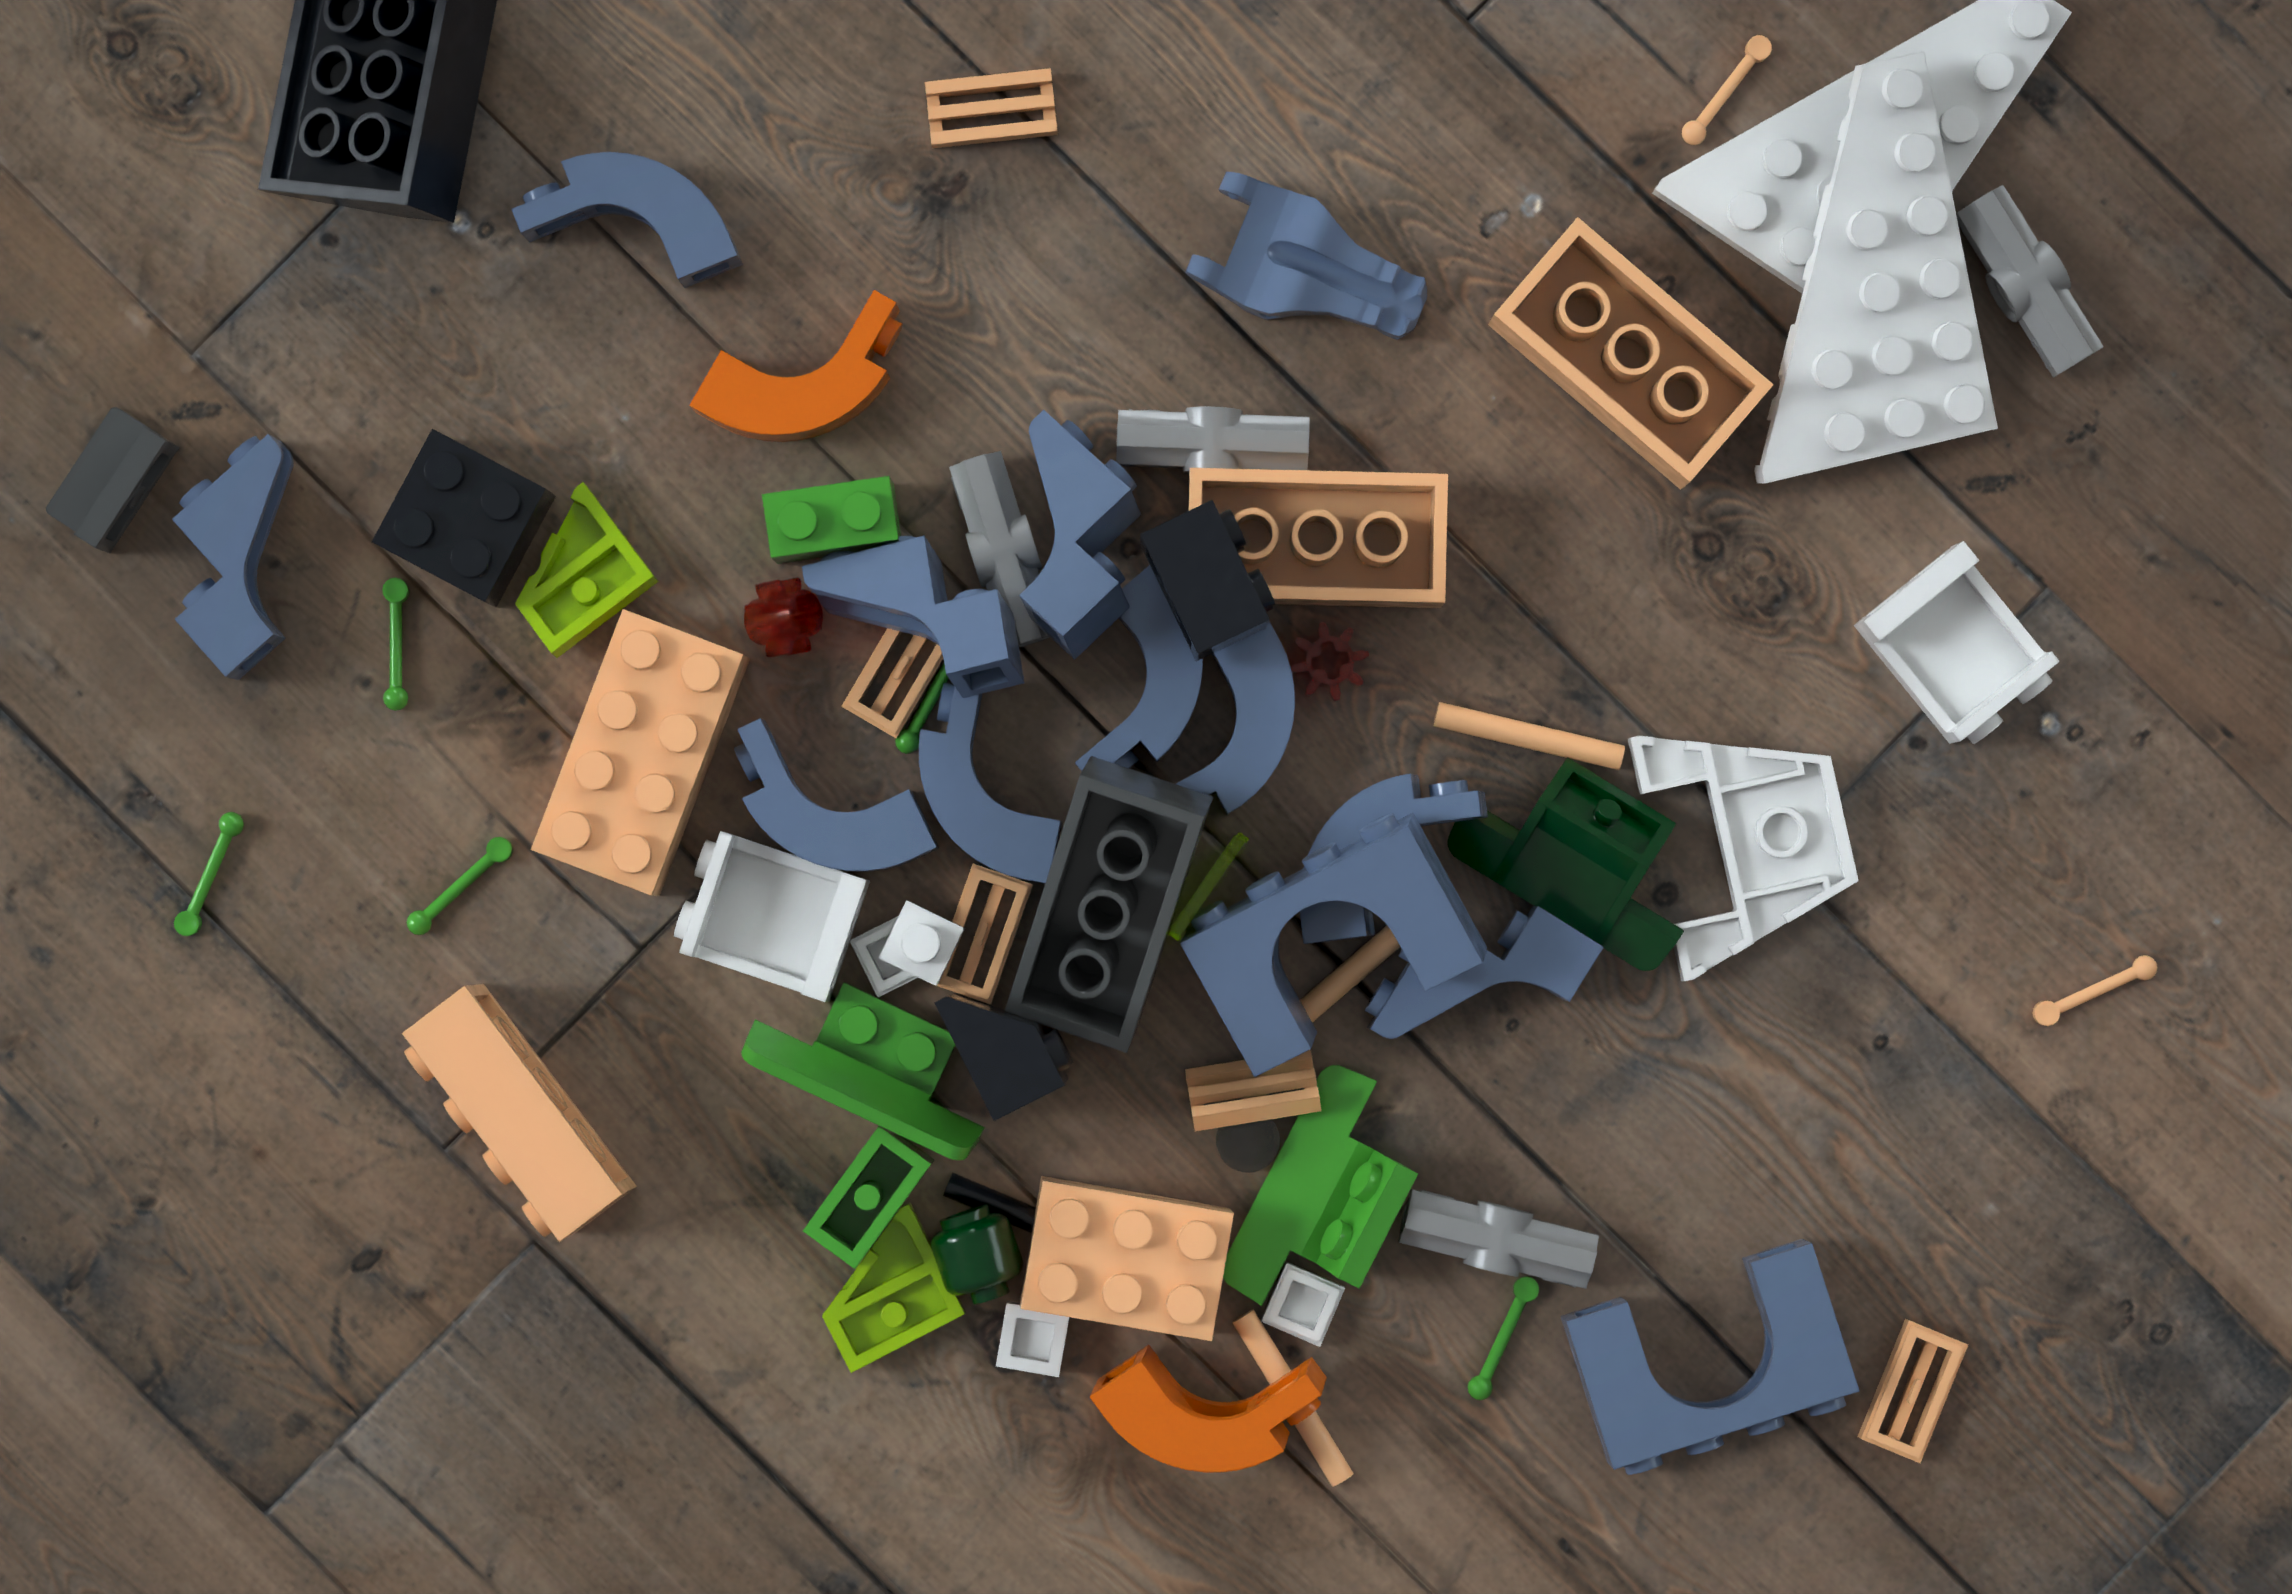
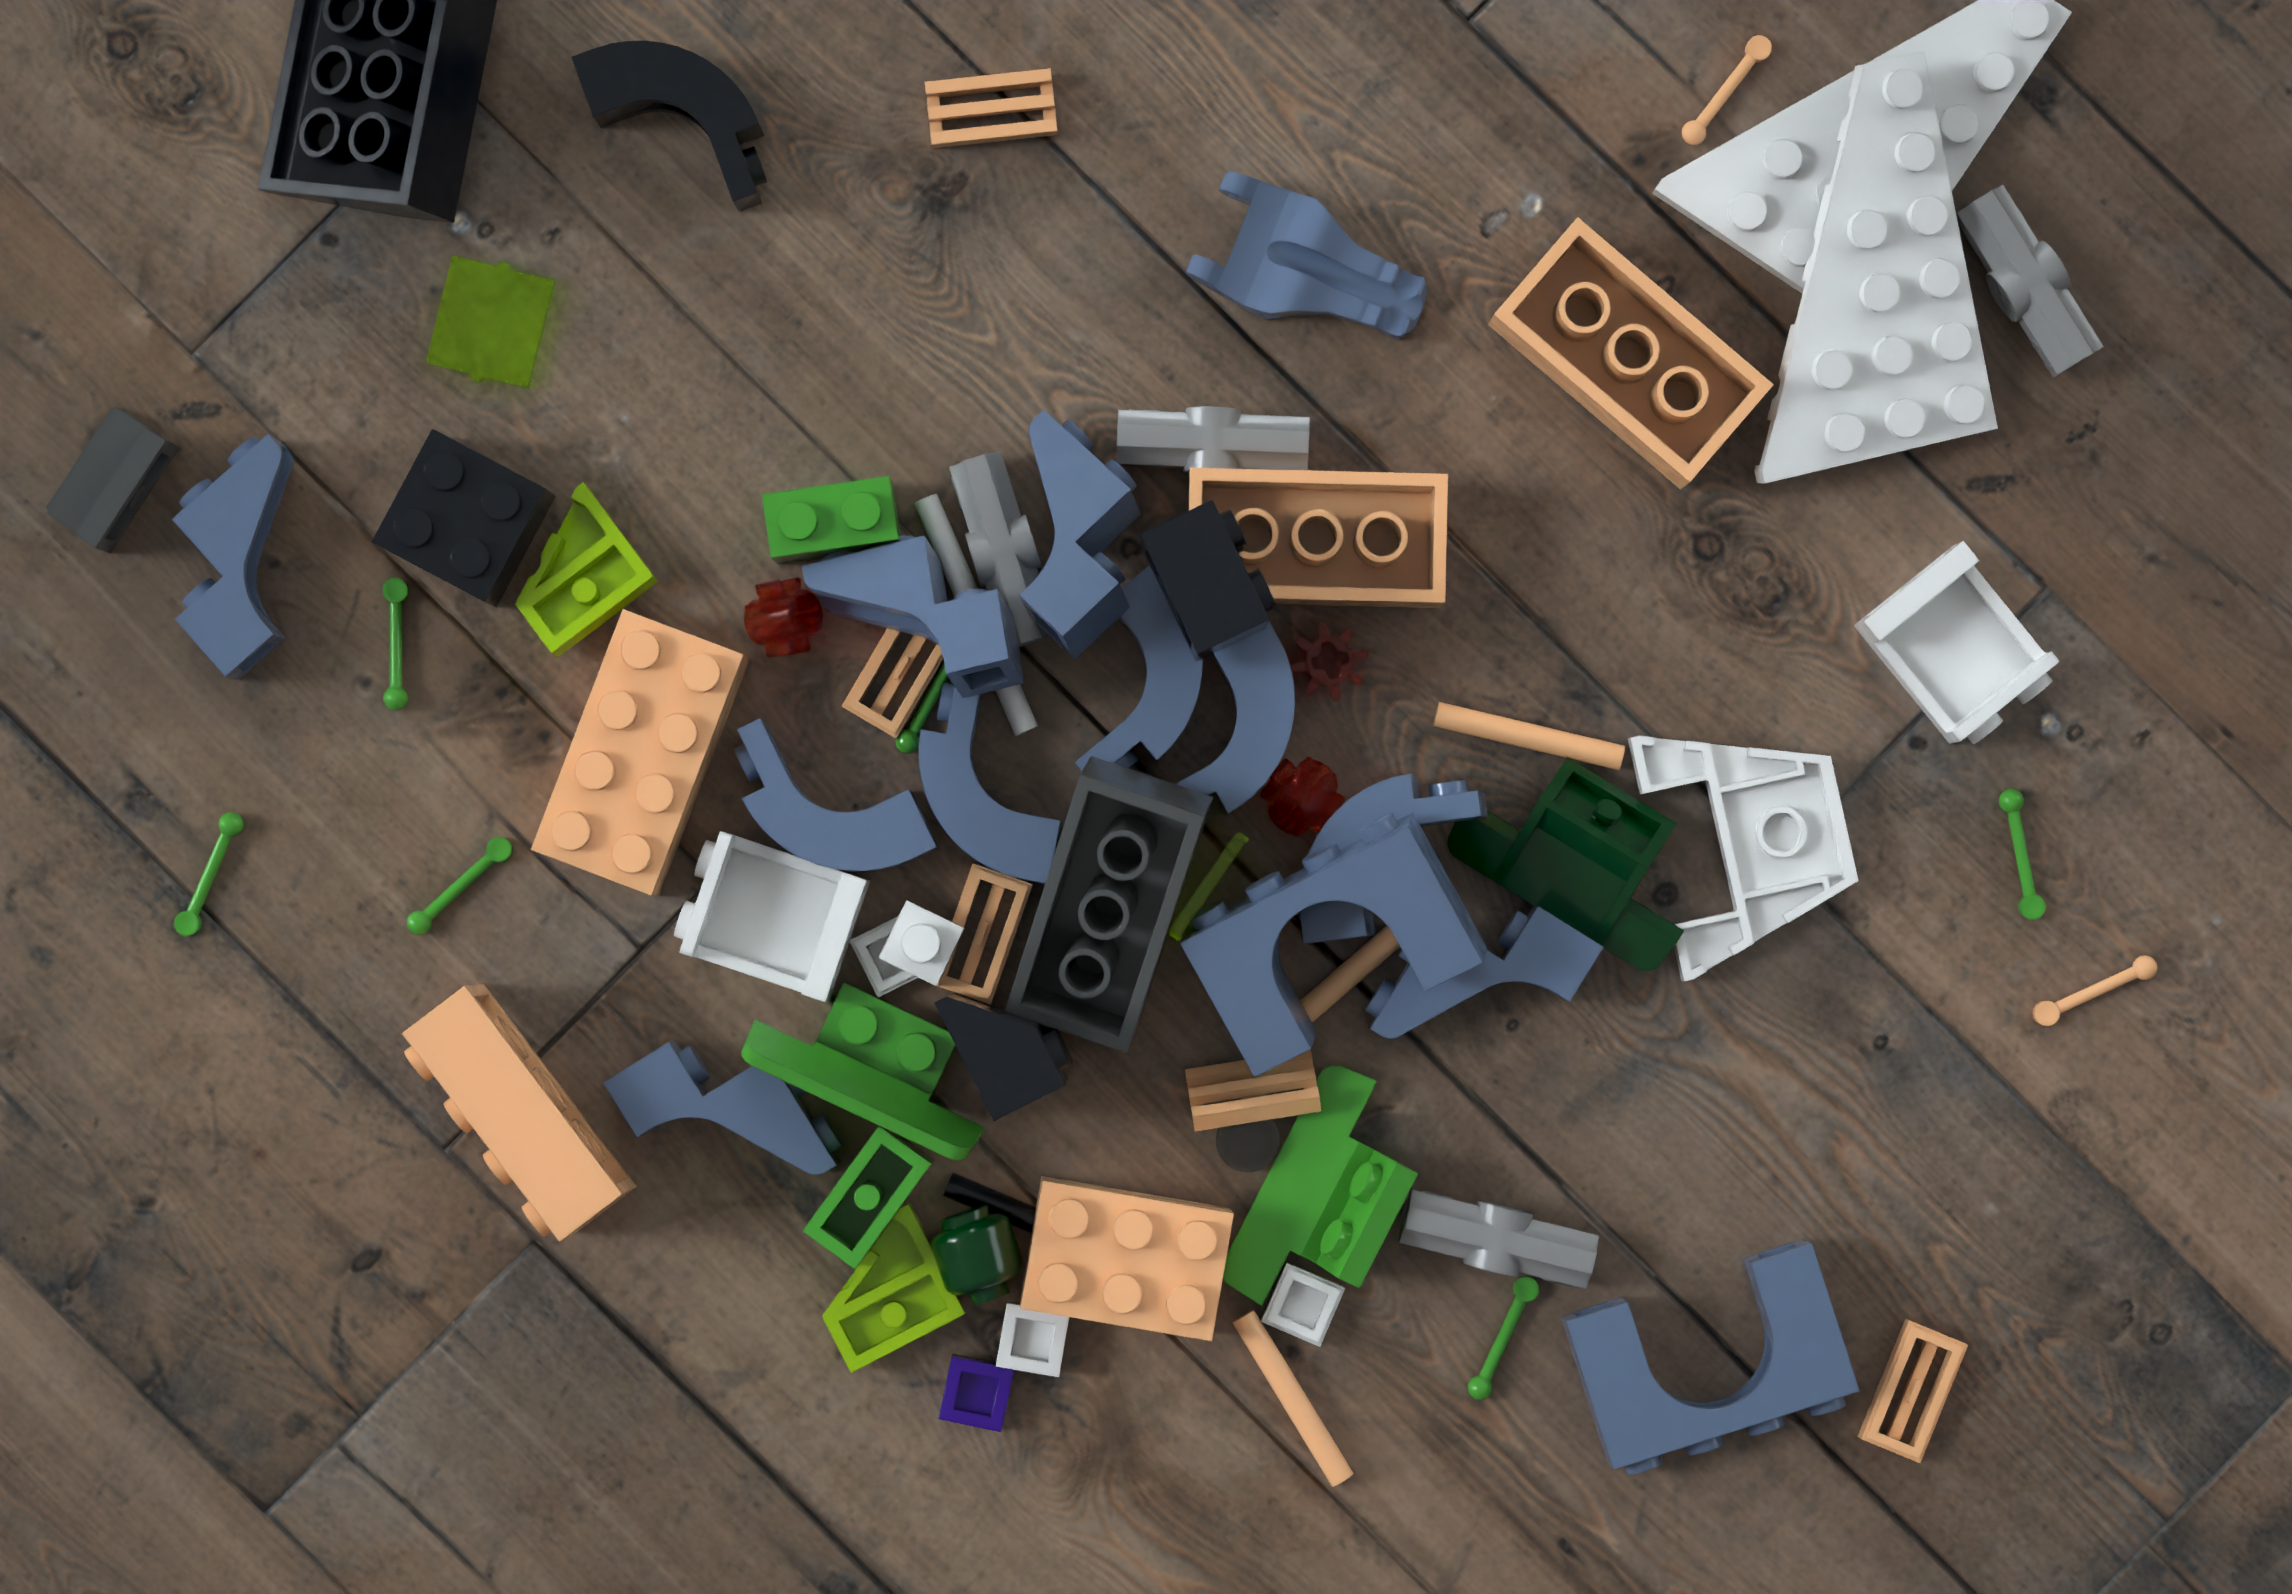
(490, 321): none -> clear neon green piece
(642, 190): sand blue arch -> none
(662, 77): none -> black arch
(752, 1104): none -> sand blue arch
(807, 404): orange arch -> none
(961, 579): none -> white bar
(976, 1393): none -> dark purple tile
(1198, 1433): orange arch -> none
(1302, 796): none -> clear red gear
(2030, 905): none -> bright green hinge

